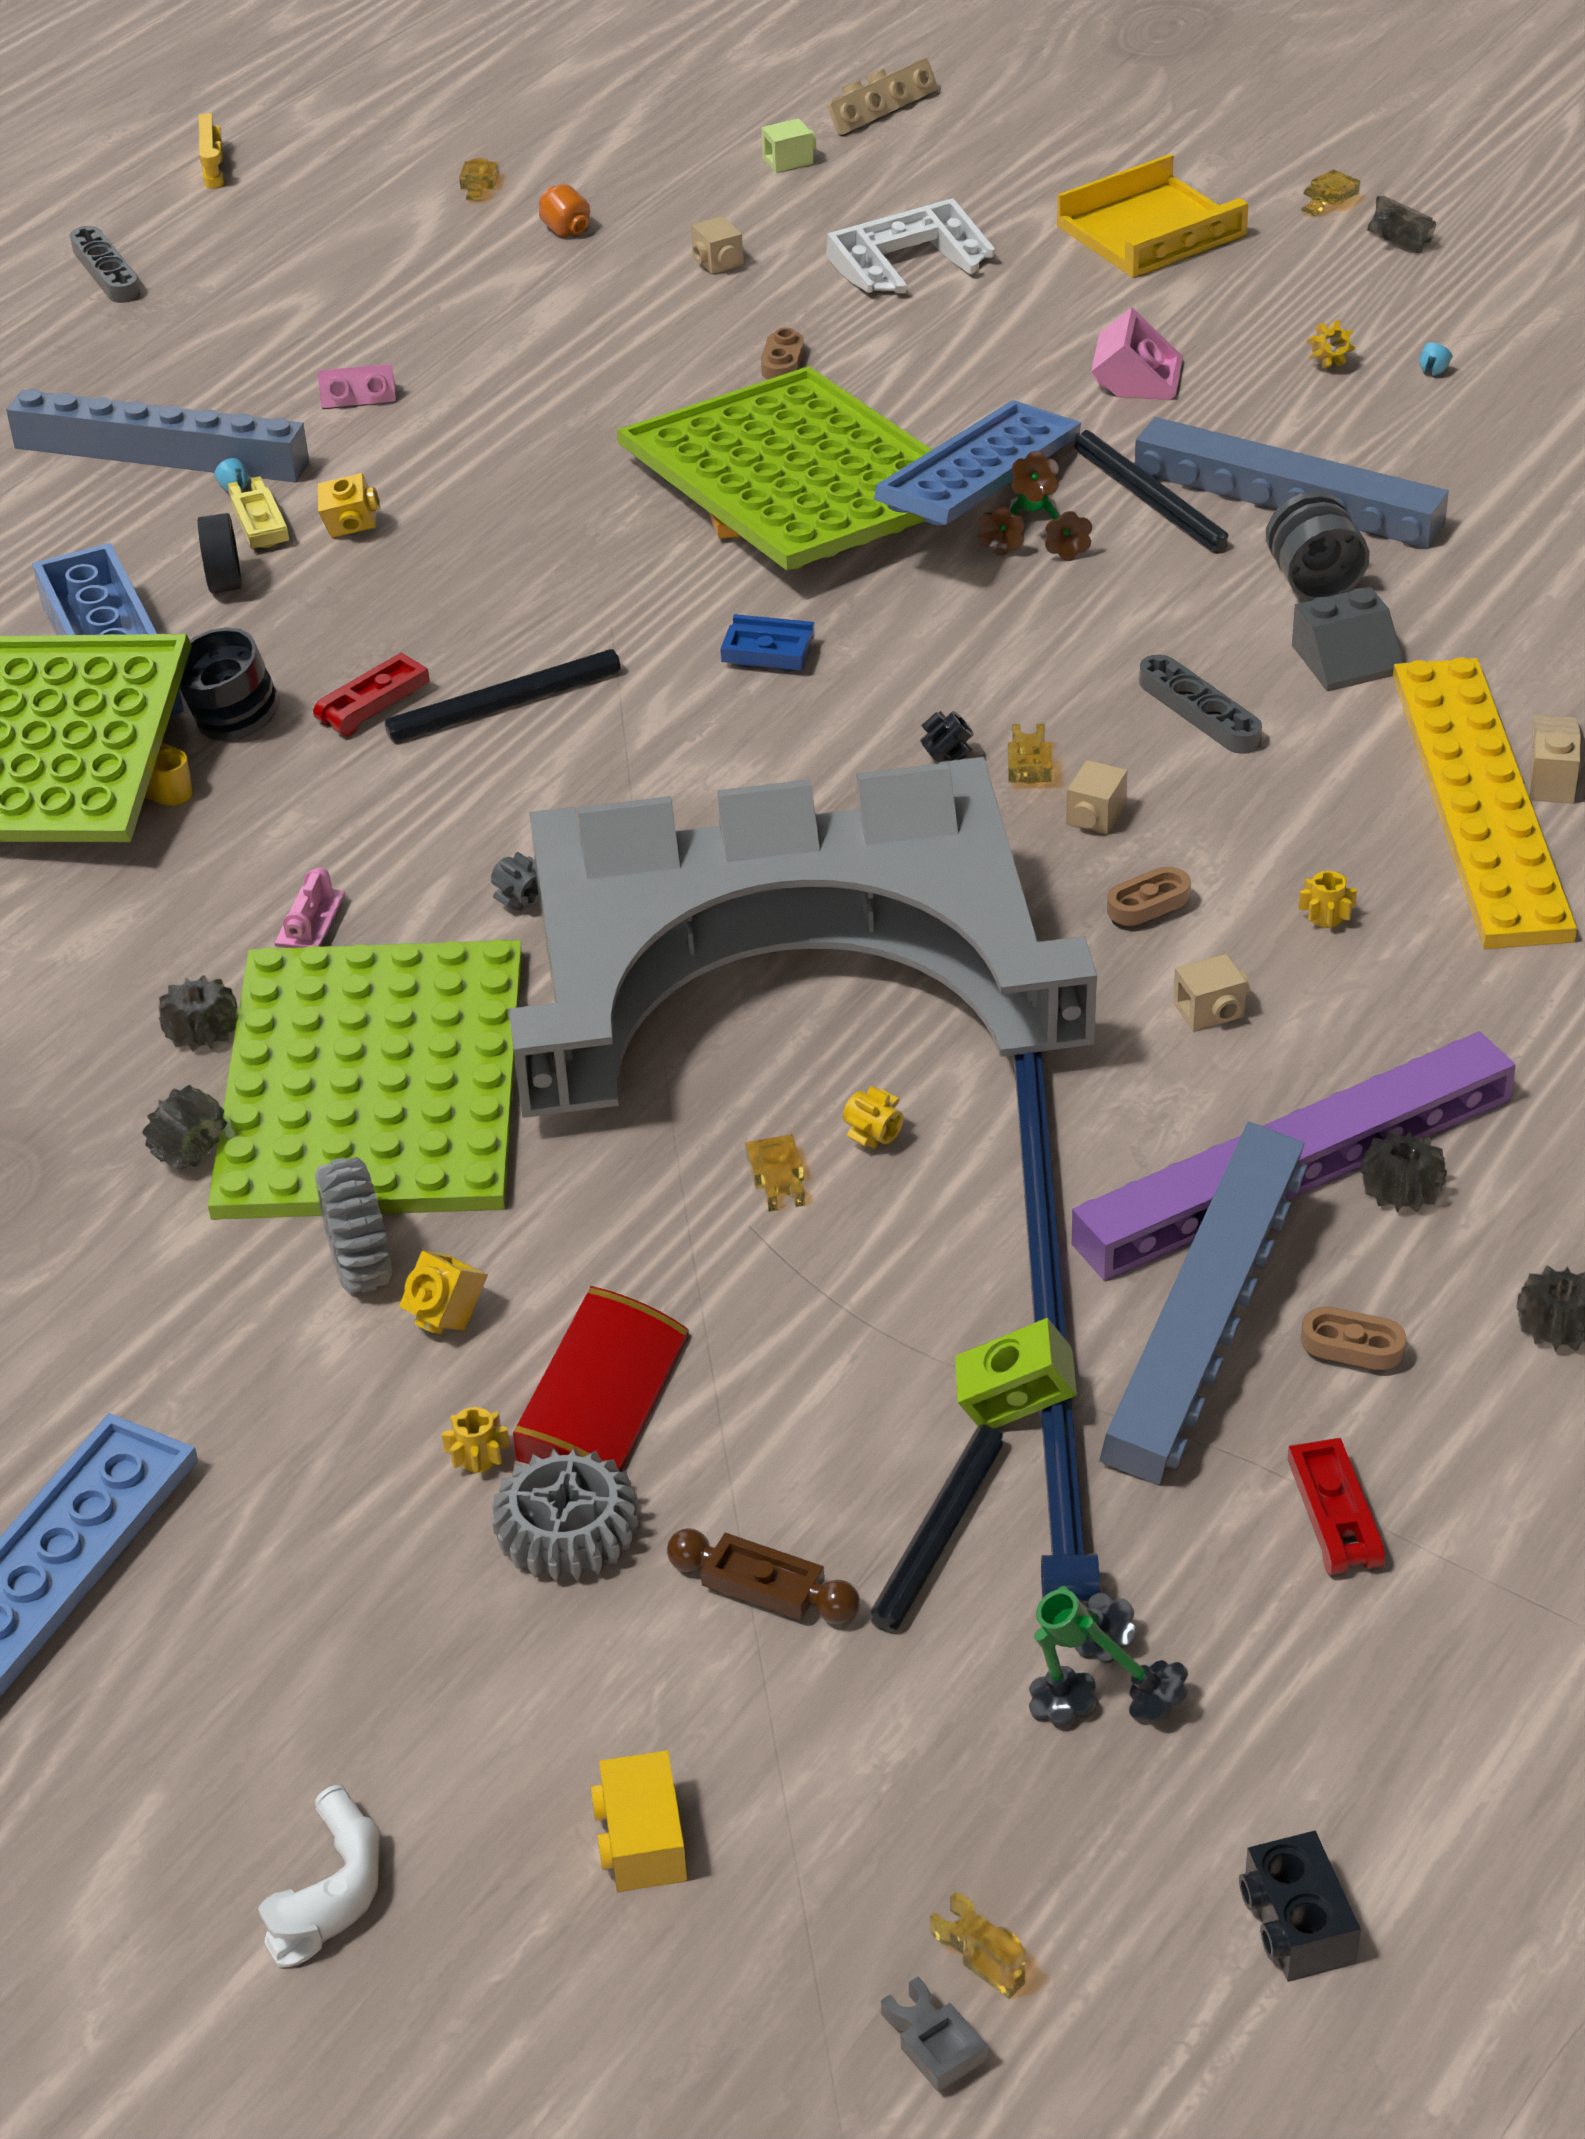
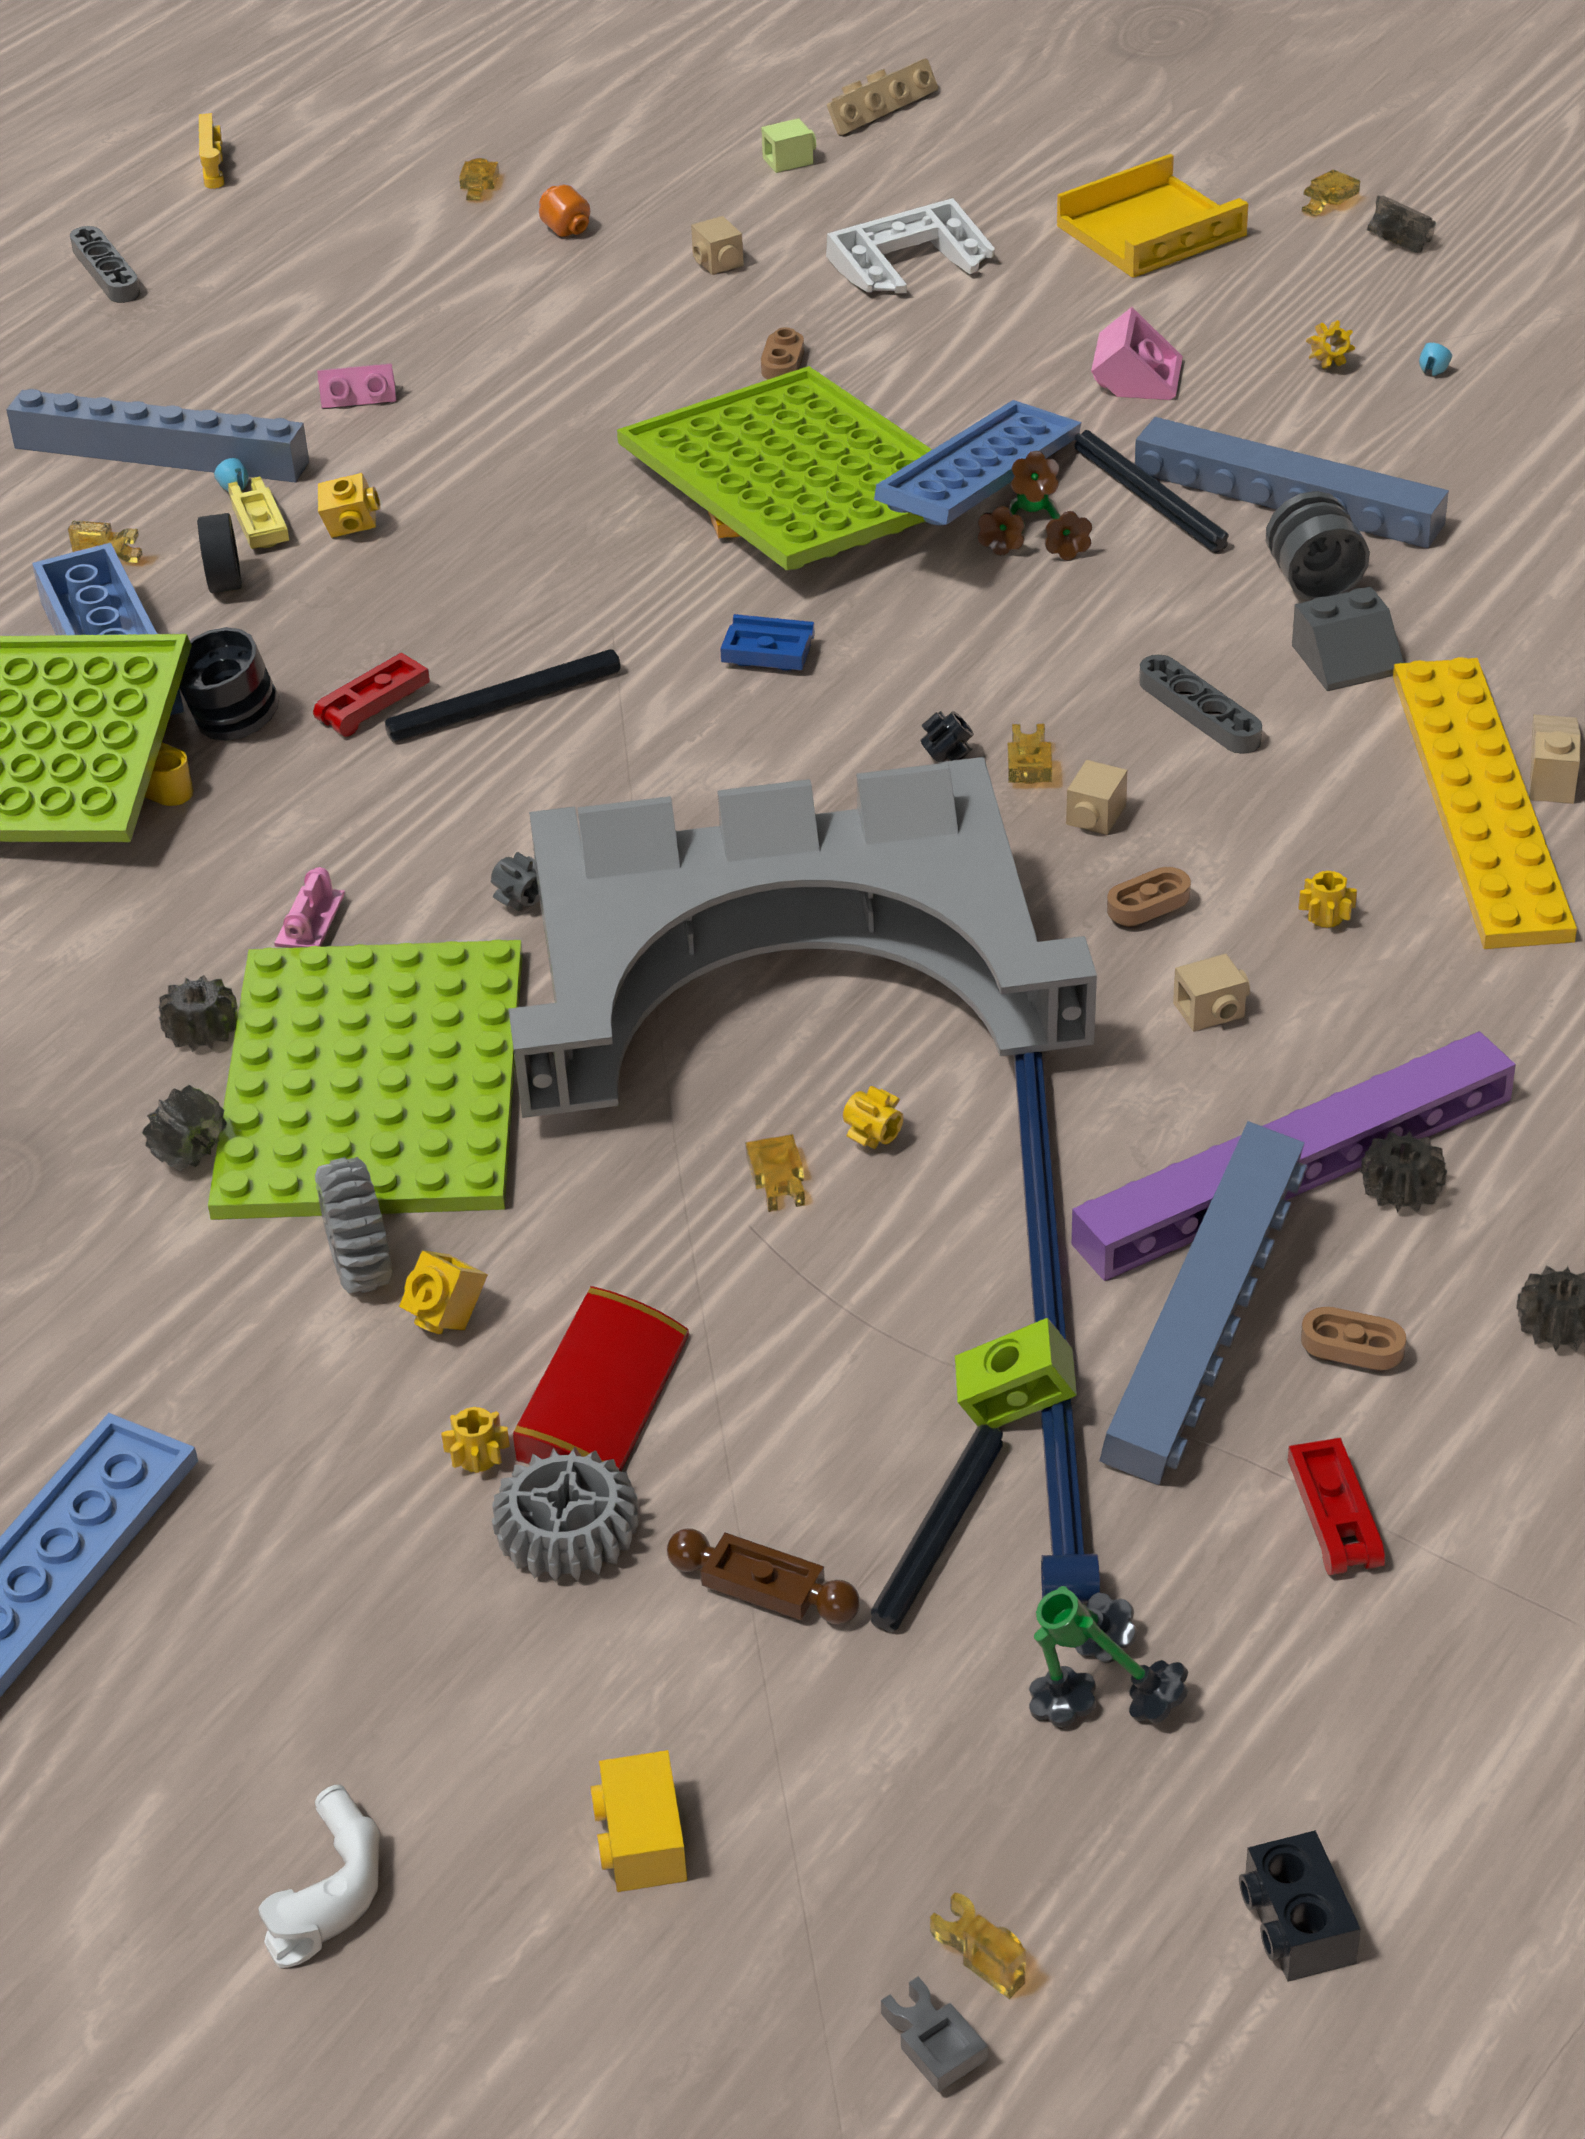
(92, 534): none -> clear yellow plate

